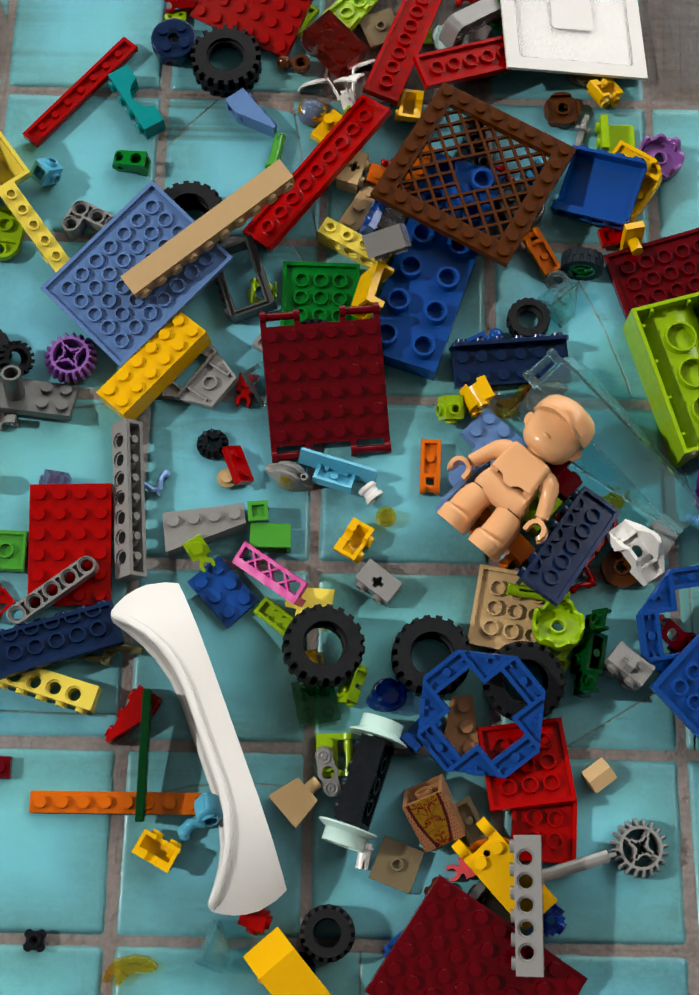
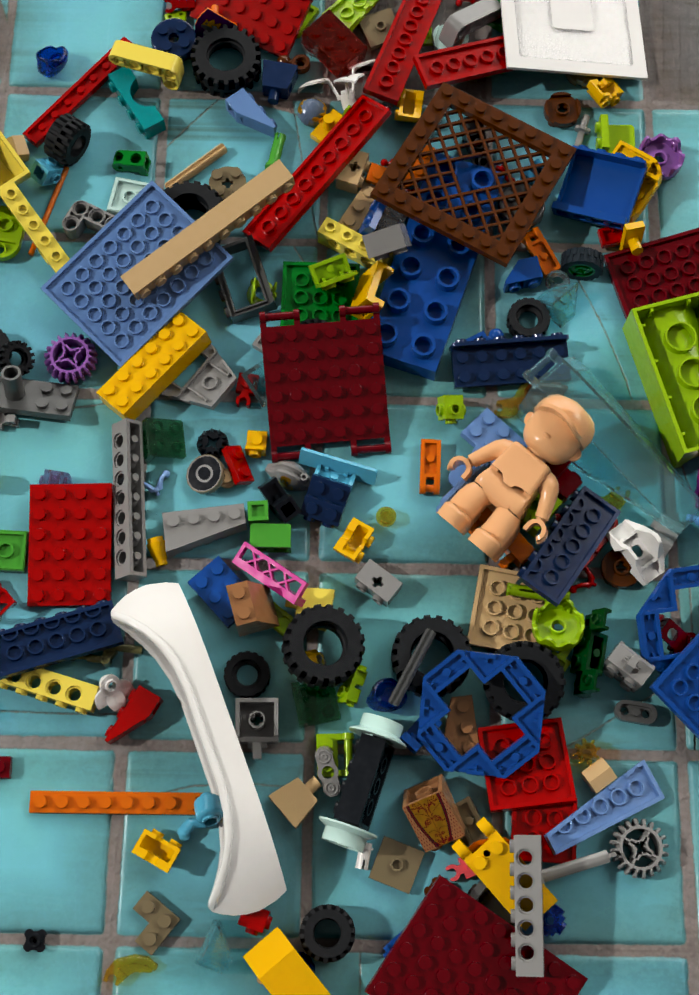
(19, 145): none -> tan piece
(42, 592): light grey beam -> none
(51, 60): none -> clear blue hair
(51, 204): none -> orange axle
(67, 139): none -> black tyre
(115, 695): none -> white plate
(122, 193): none -> light aqua plate
(143, 762): dark green tile -> none
(149, 61): none -> light yellow beam
(157, 550): none -> yellow cone
(160, 921): none -> dark tan plate
(163, 439): none -> clear green bracket
(197, 549): lime plate -> none
(198, 165): none -> tan axle
(205, 474): none -> black tile
(211, 18): none -> dark purple shield
(226, 174): none -> dark tan plate
(236, 663): none -> black tyre
(252, 607): none -> medium nougat slope
(256, 443): none -> yellow bracket
(257, 736): none -> light grey hinge
(278, 80): none -> dark blue torso
(279, 501): none -> black brick
(325, 501): none -> dark blue plate
(330, 271): none -> lime bracket
(370, 493): white wheel -> none
(412, 667): none -> dark grey axle
(477, 396): yellow cylinder -> none
(525, 274): none -> blue slope
(589, 746): none -> clear yellow gear
(616, 802): none -> medium blue wing
(634, 712): none -> dark grey plate

